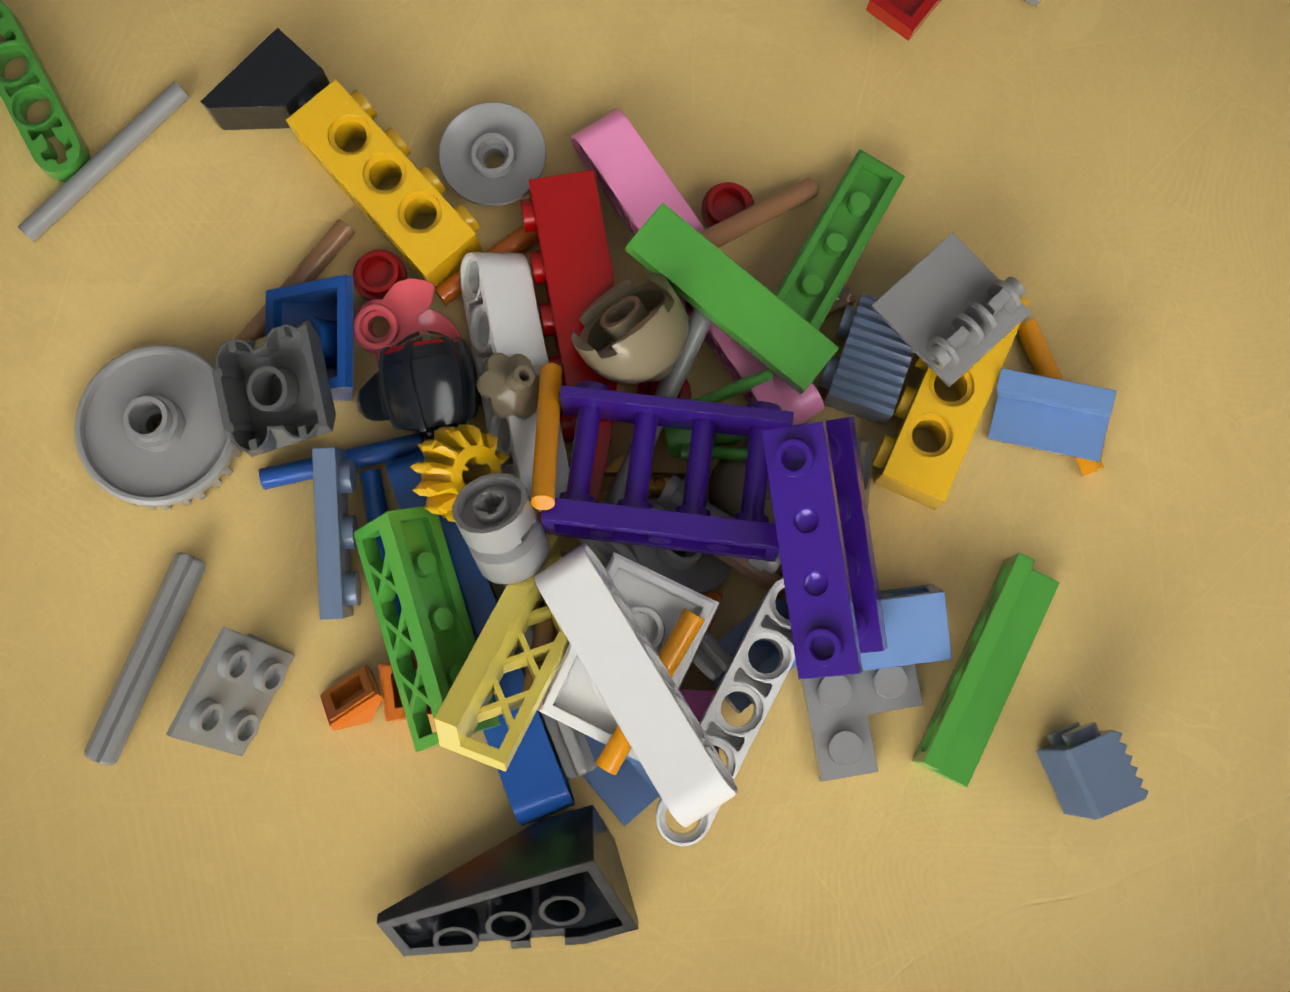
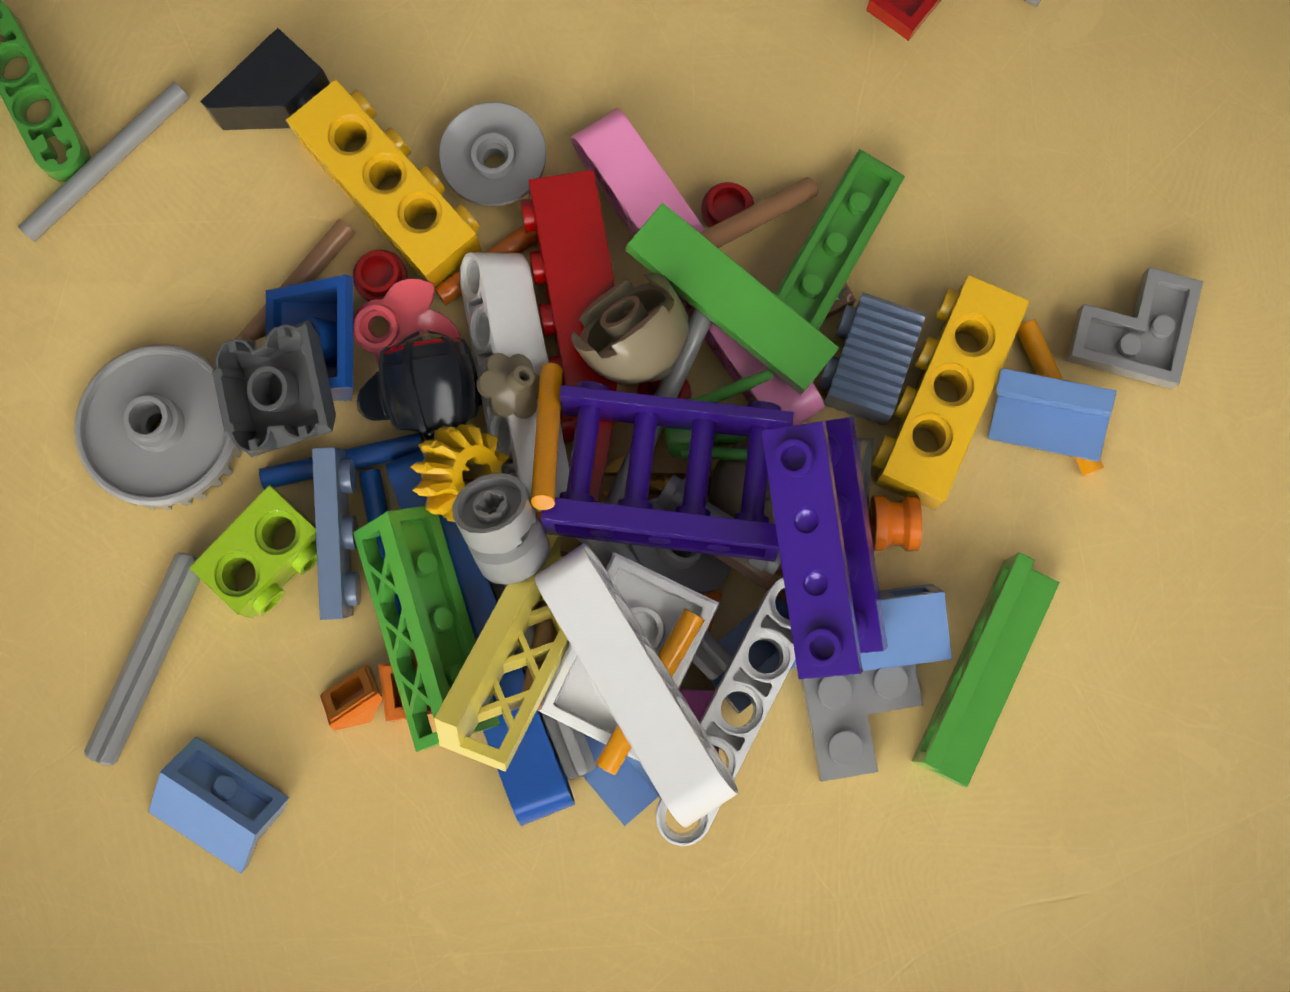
(216, 803): none -> medium blue panel
(231, 692): light grey hinge -> none
(251, 541): none -> lime brick
(539, 883): black wedge -> none
(895, 523): none -> orange wheel
(952, 309): light grey hinge -> none
(1090, 771): sand blue brick -> none
(1149, 343): none -> light grey plate

